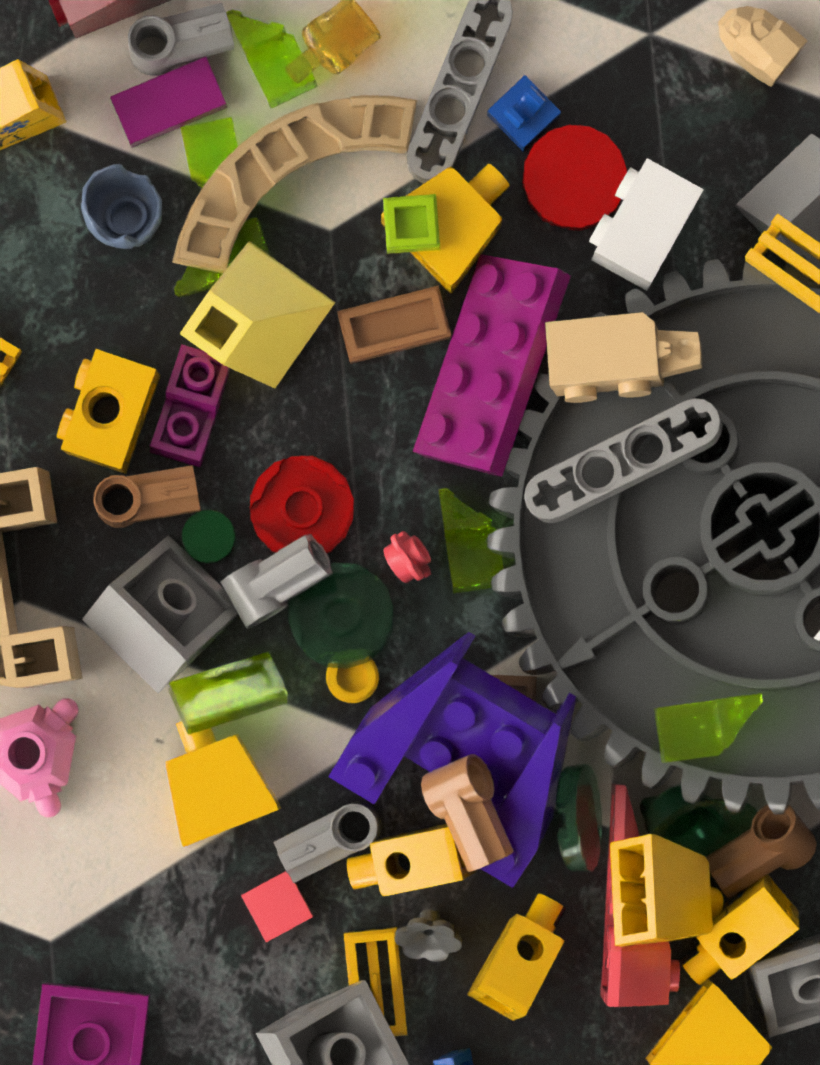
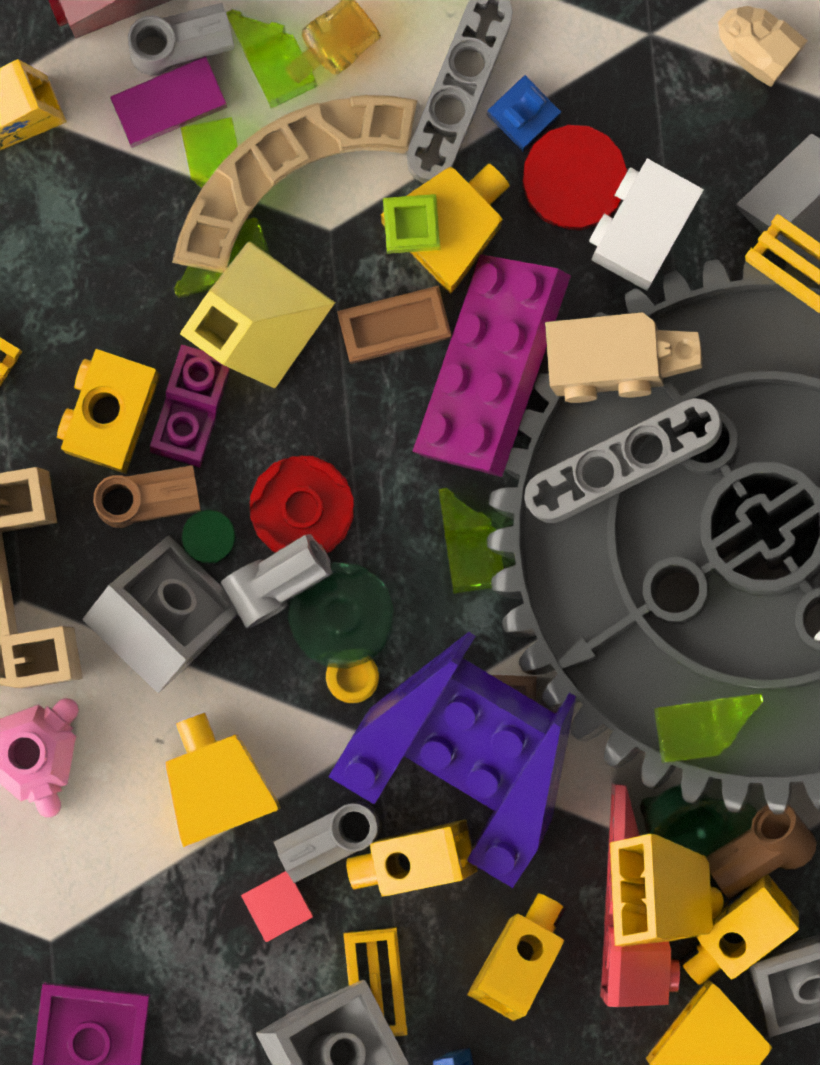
(121, 207): sand blue hair -> none
(228, 693): clear neon green tile -> none
(407, 557): coral plate -> none
(428, 937): dark grey plant -> none
(463, 797): medium nougat piece -> none
(582, 818): tile -> none

